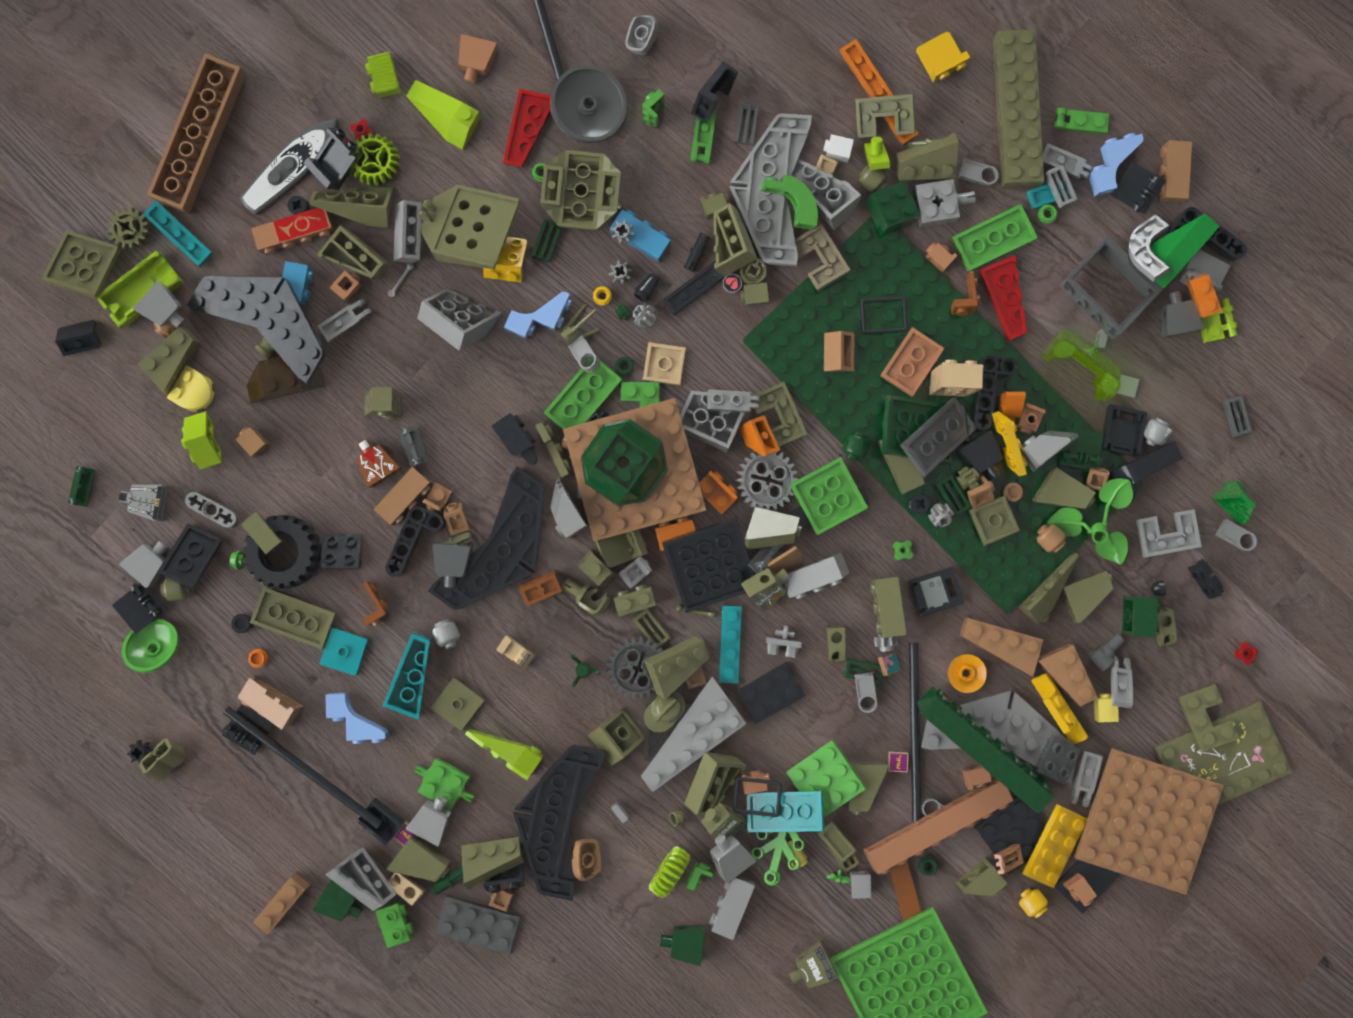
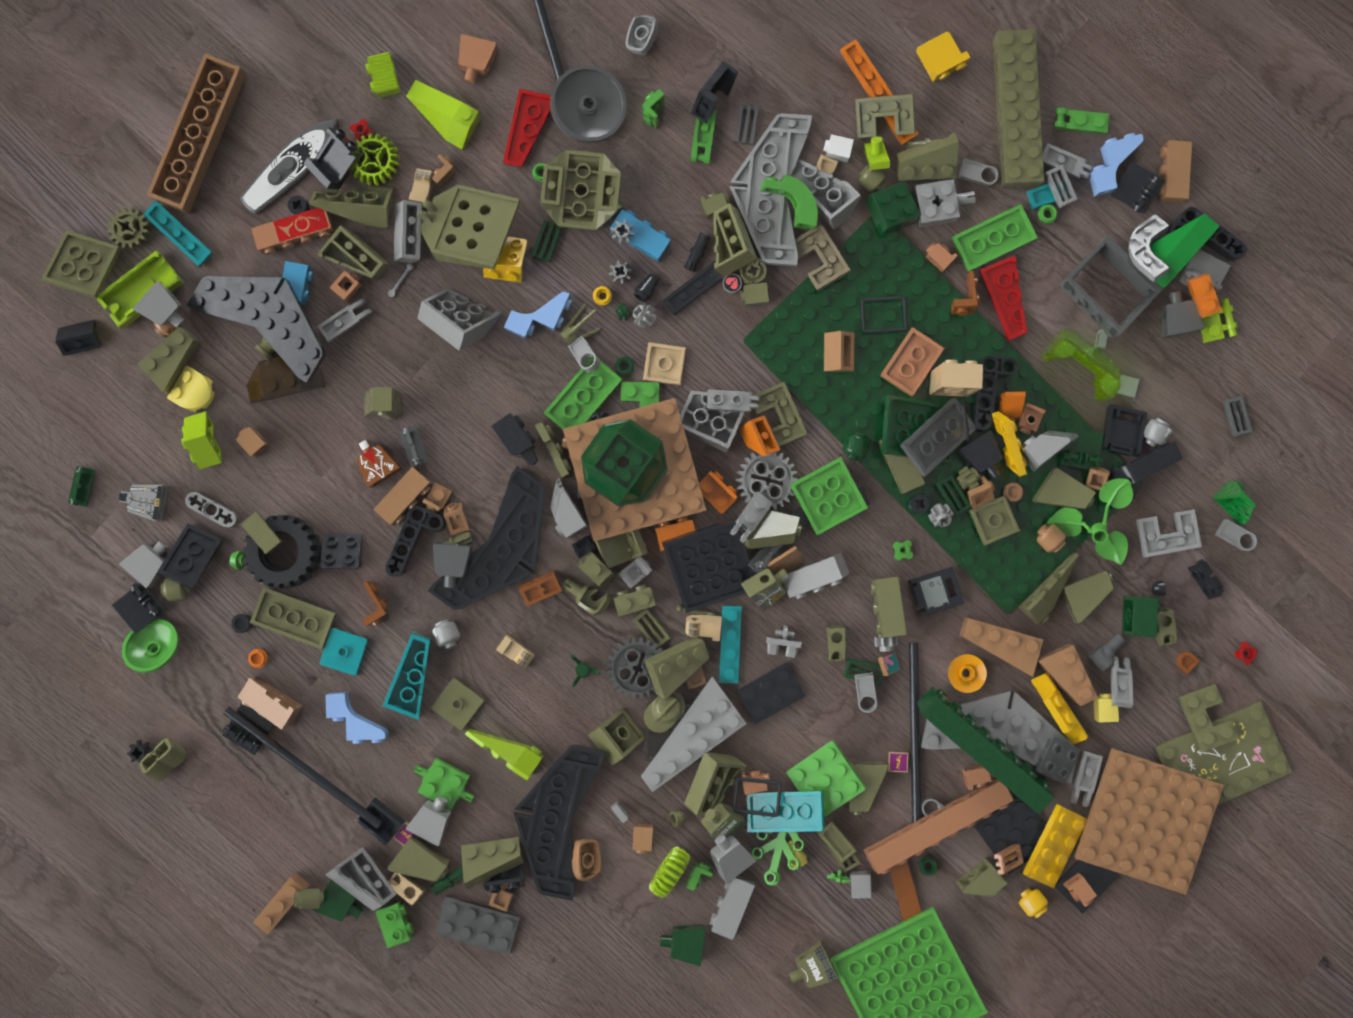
(308, 898): none -> olive brick
(422, 186): none -> tan leg
(442, 174): none -> medium nougat bracket
(583, 546): none -> black tile
(642, 838): none -> medium nougat brick
(704, 626): none -> tan leg
(751, 515): none -> light grey hinge
(1186, 662): none -> dark orange tile

